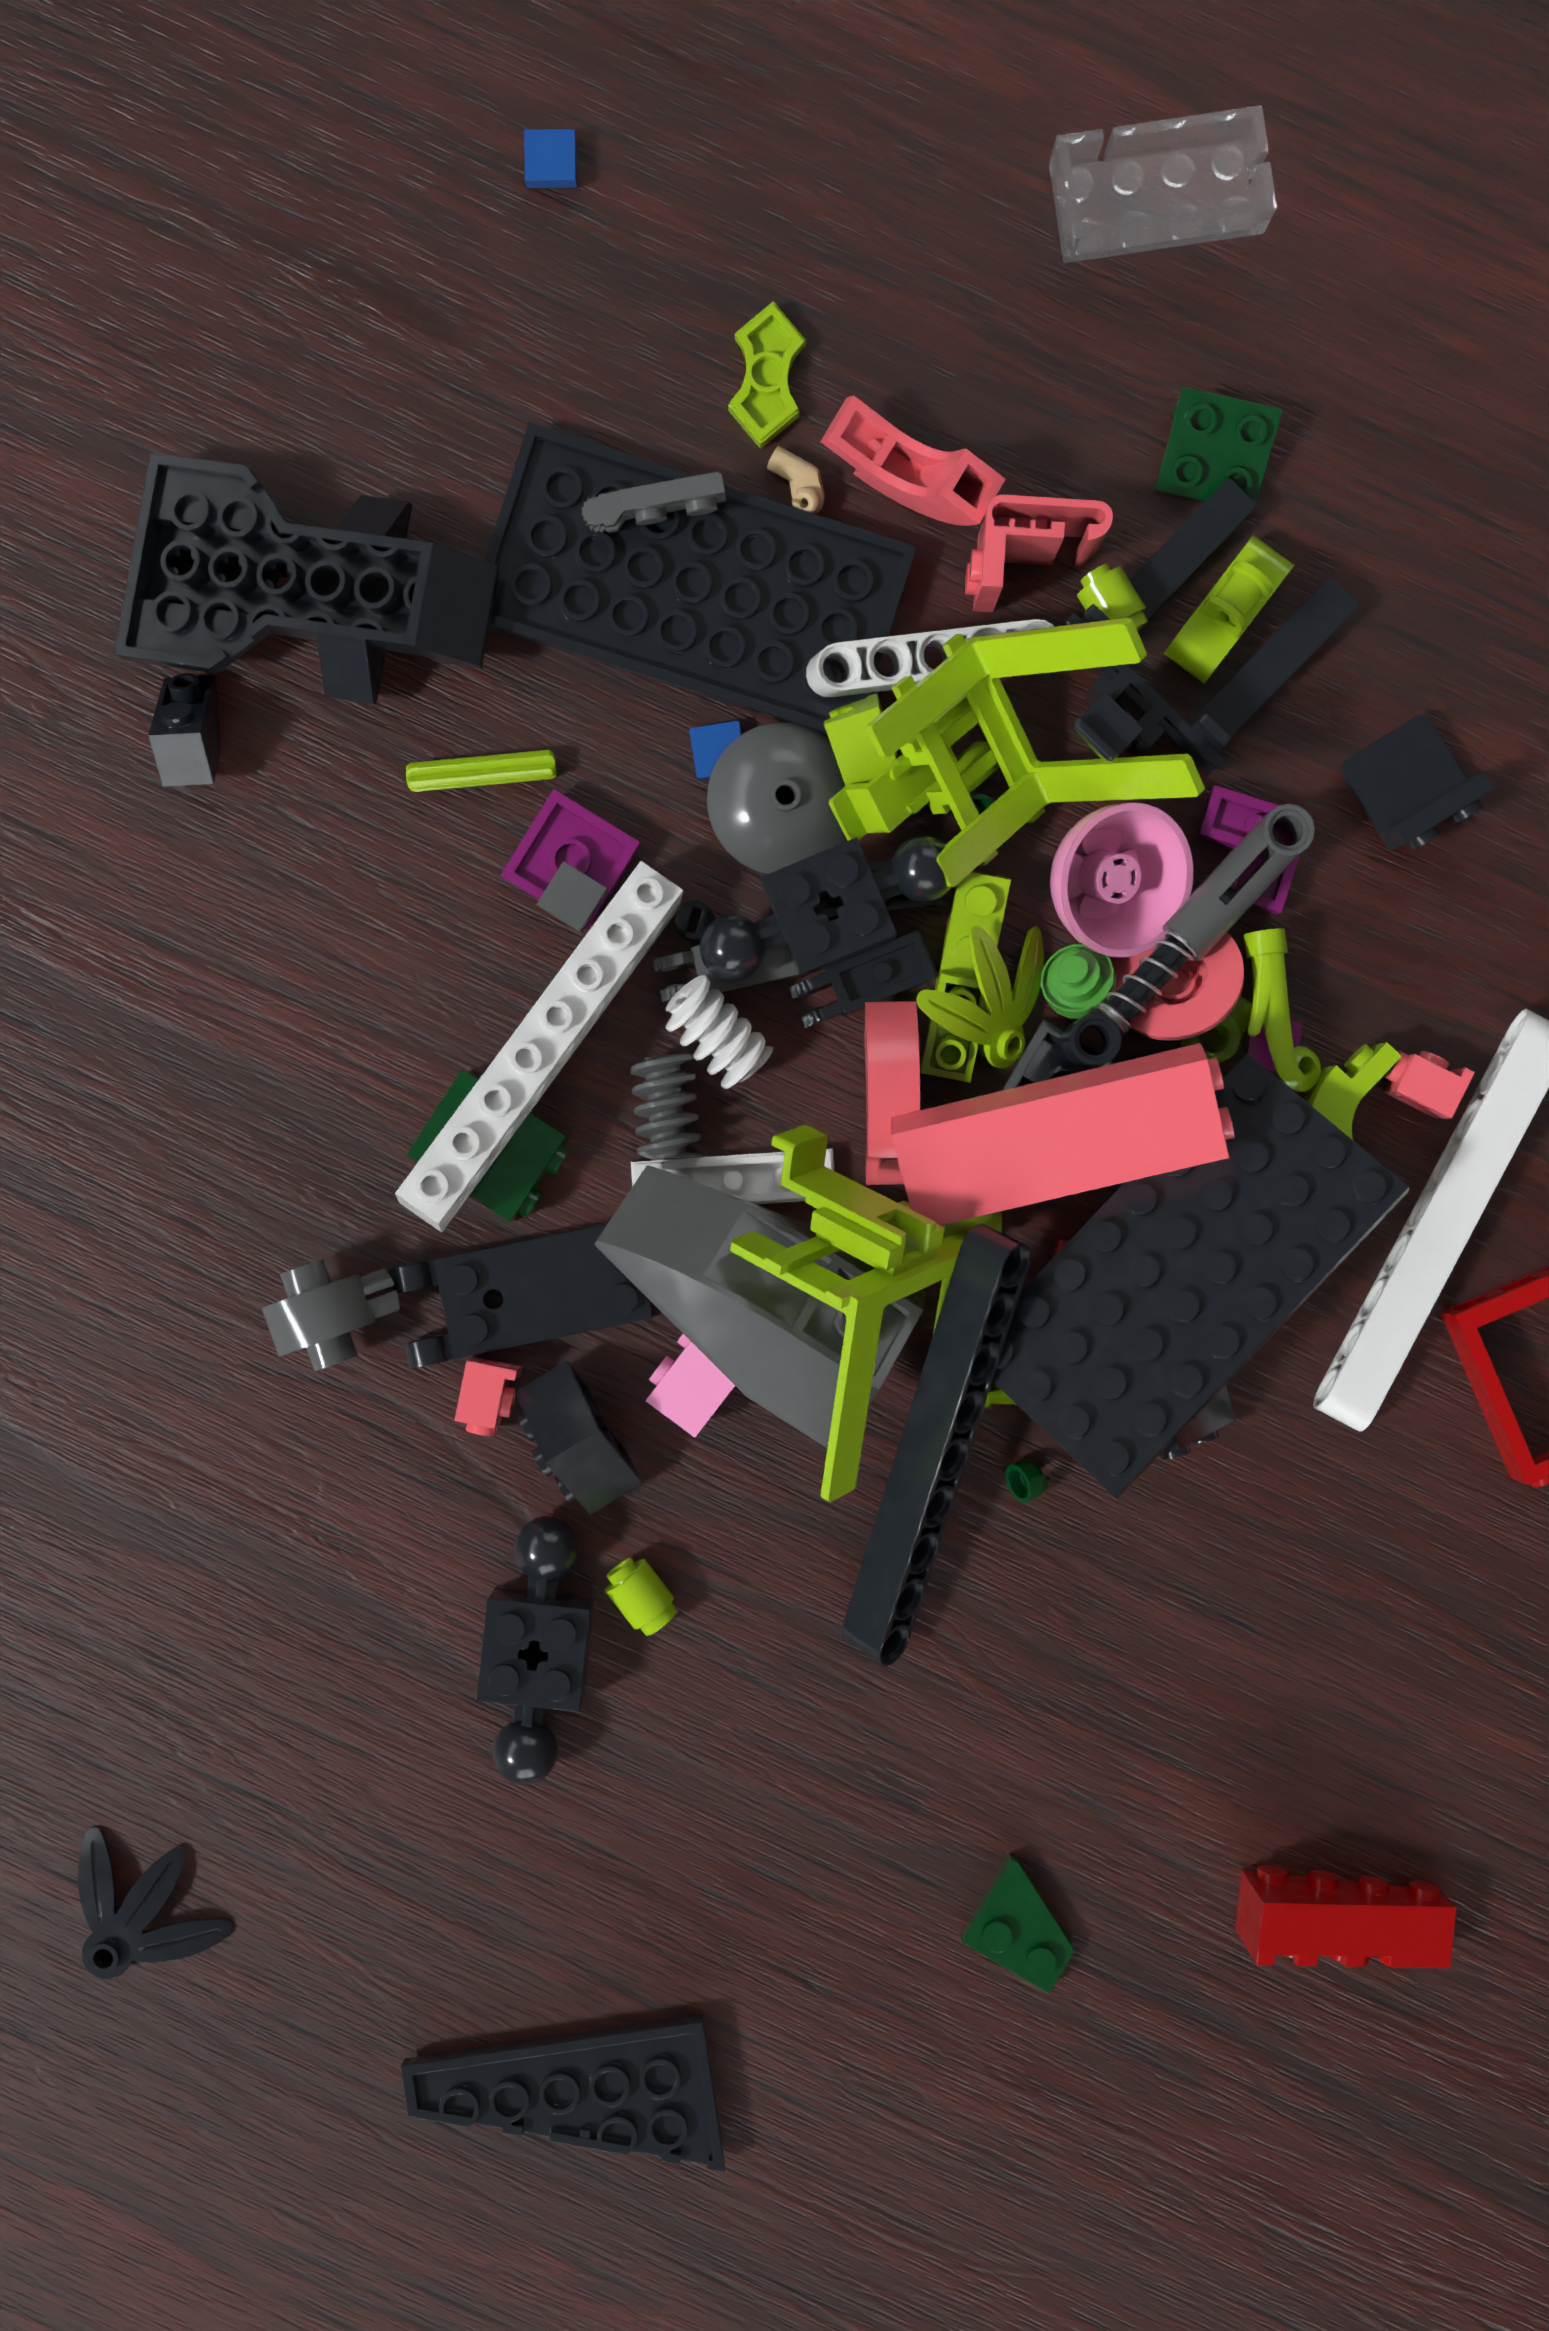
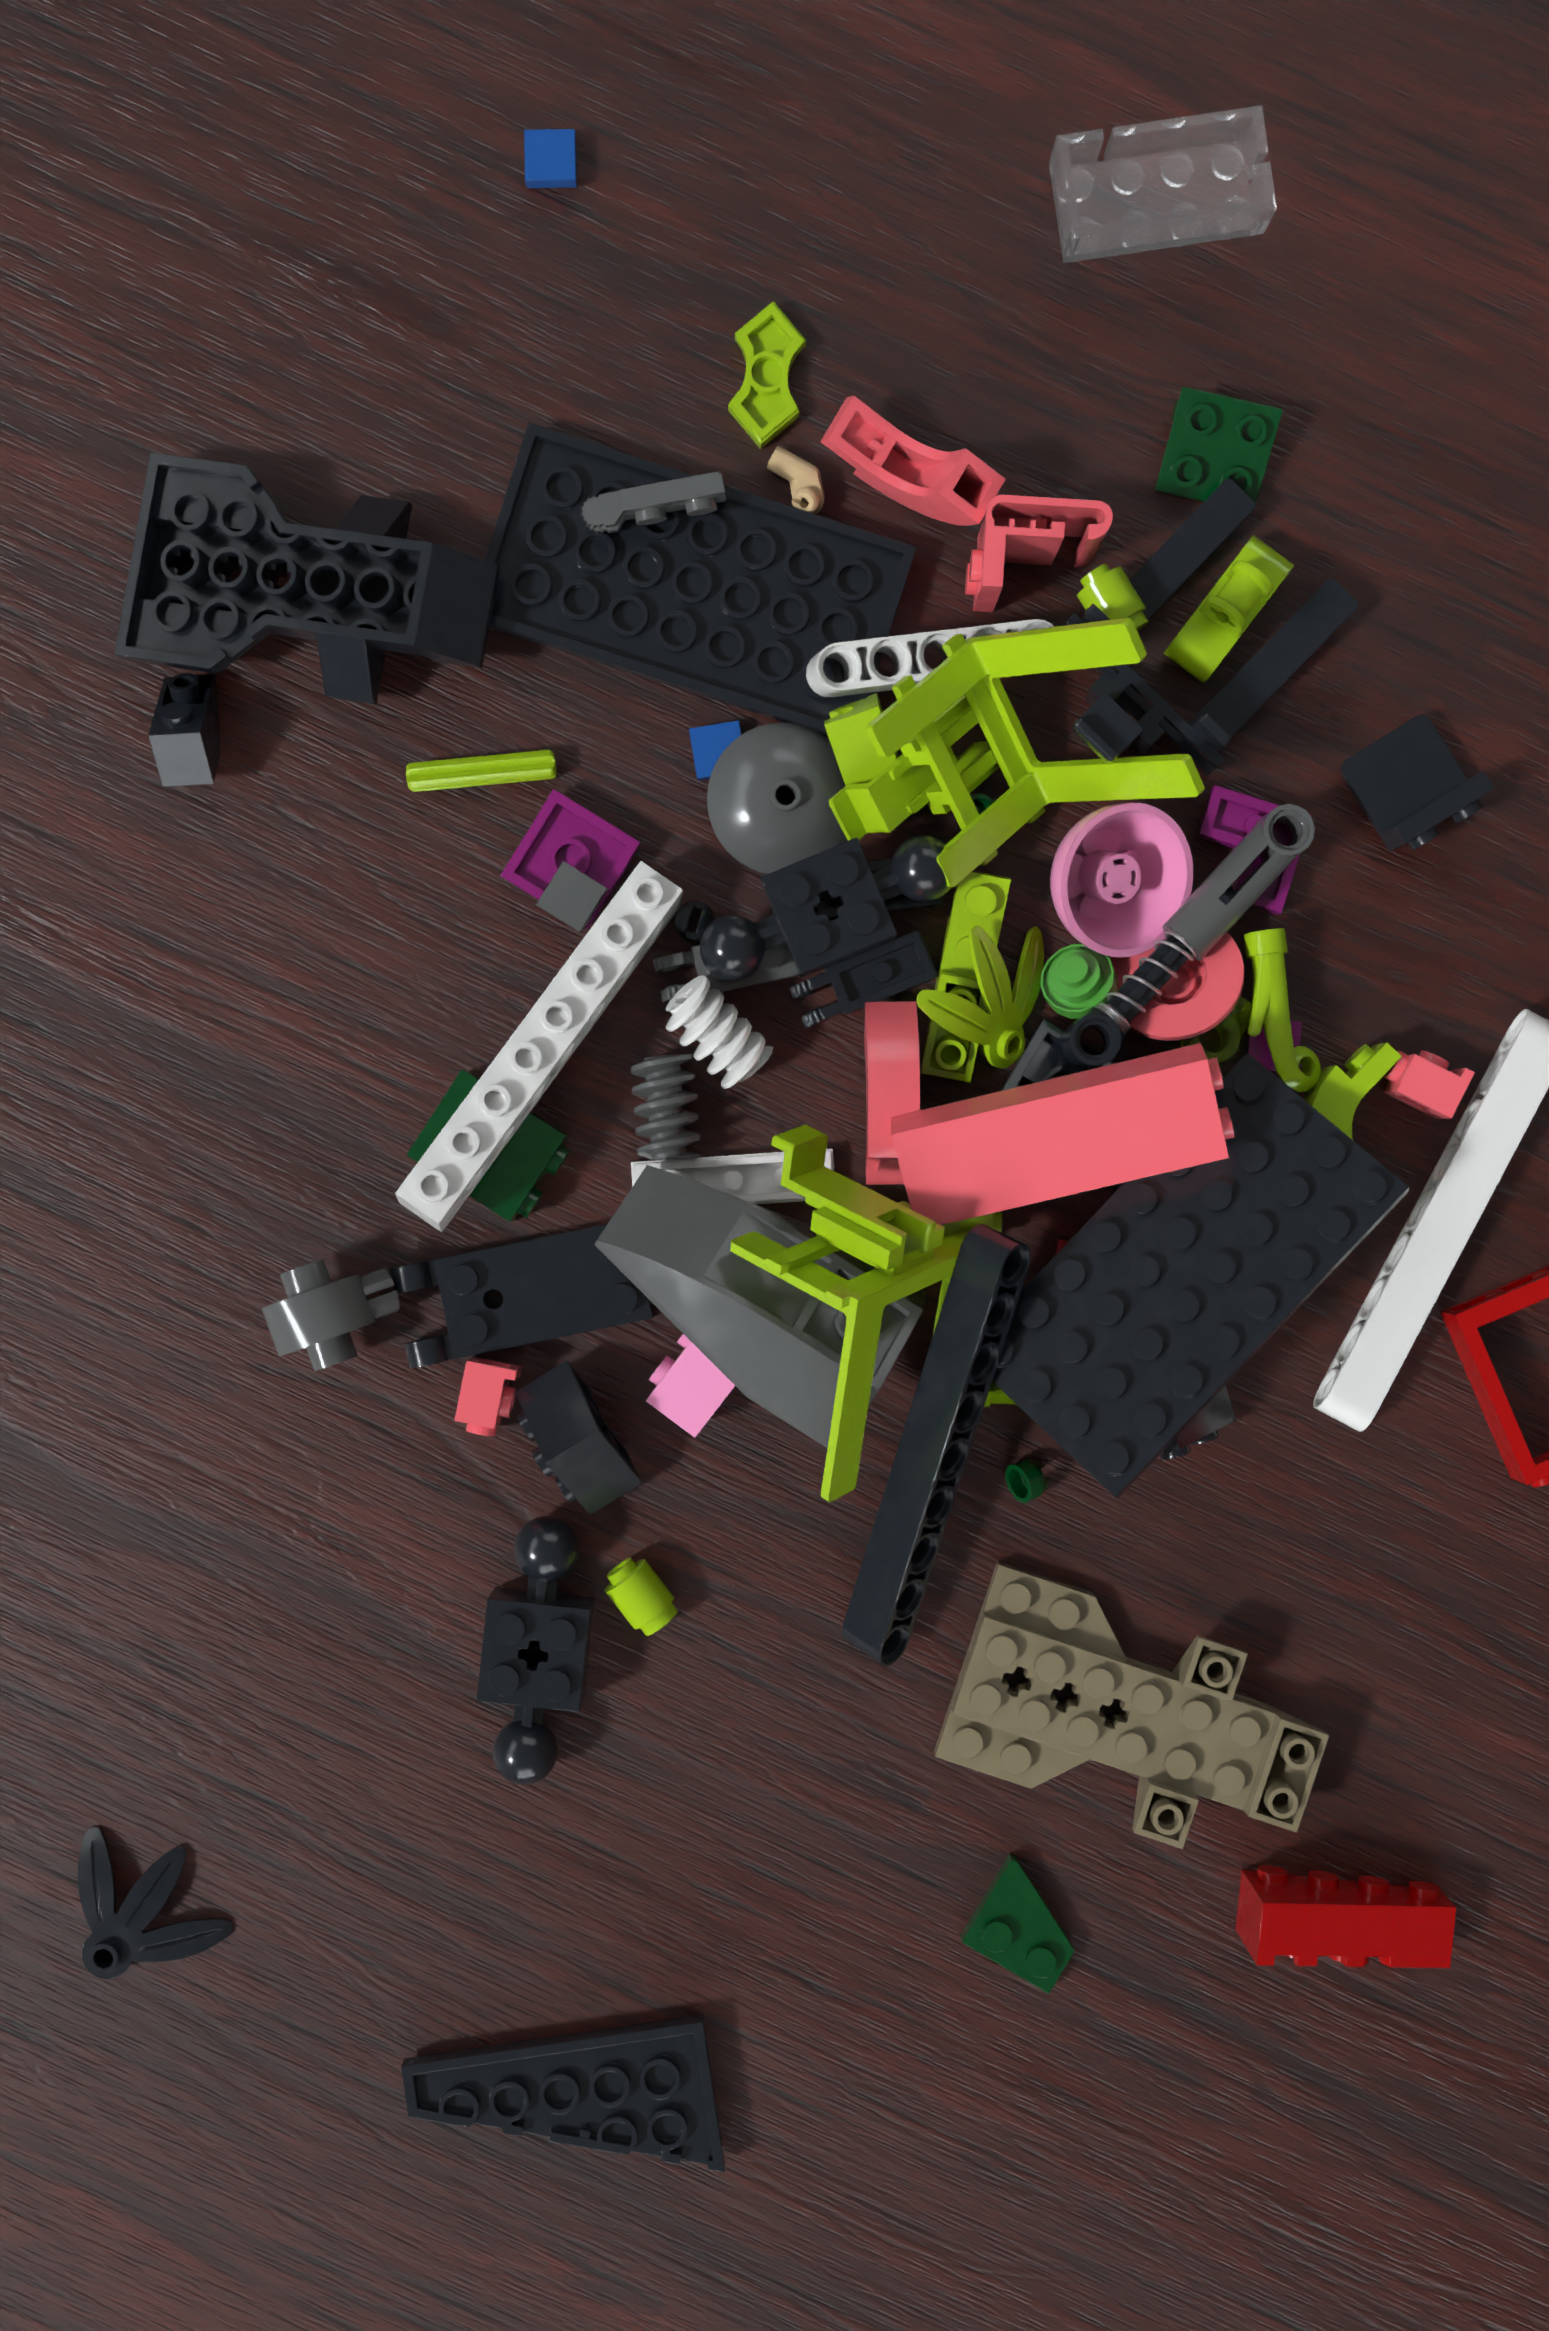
(1175, 1728): none -> dark tan piece

